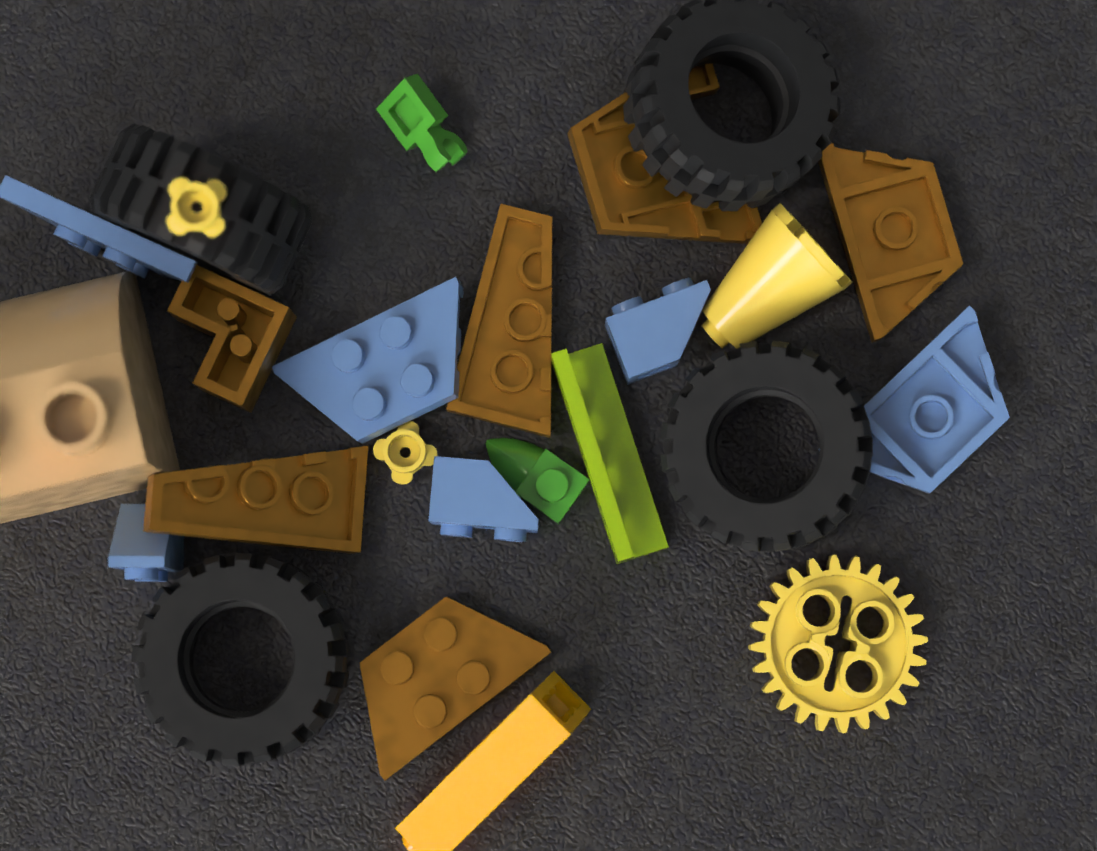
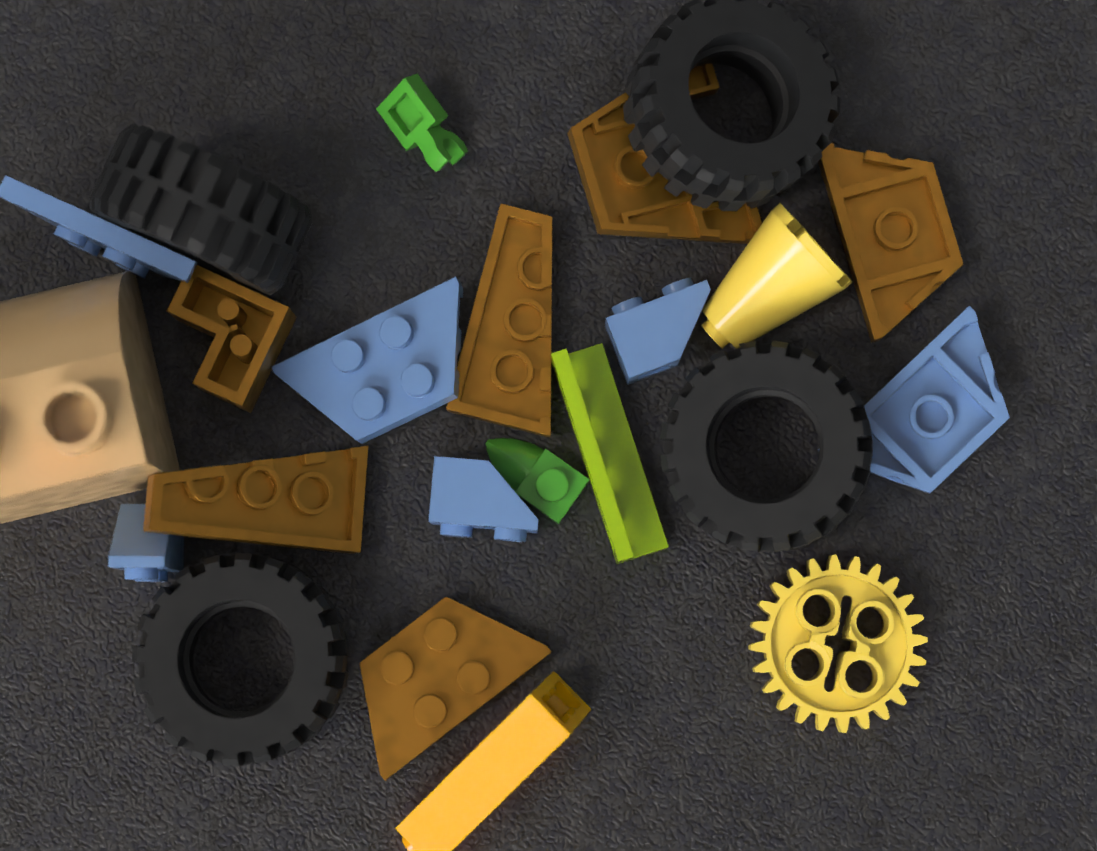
(182, 216): light yellow plate -> none
(405, 437): light yellow plate -> none

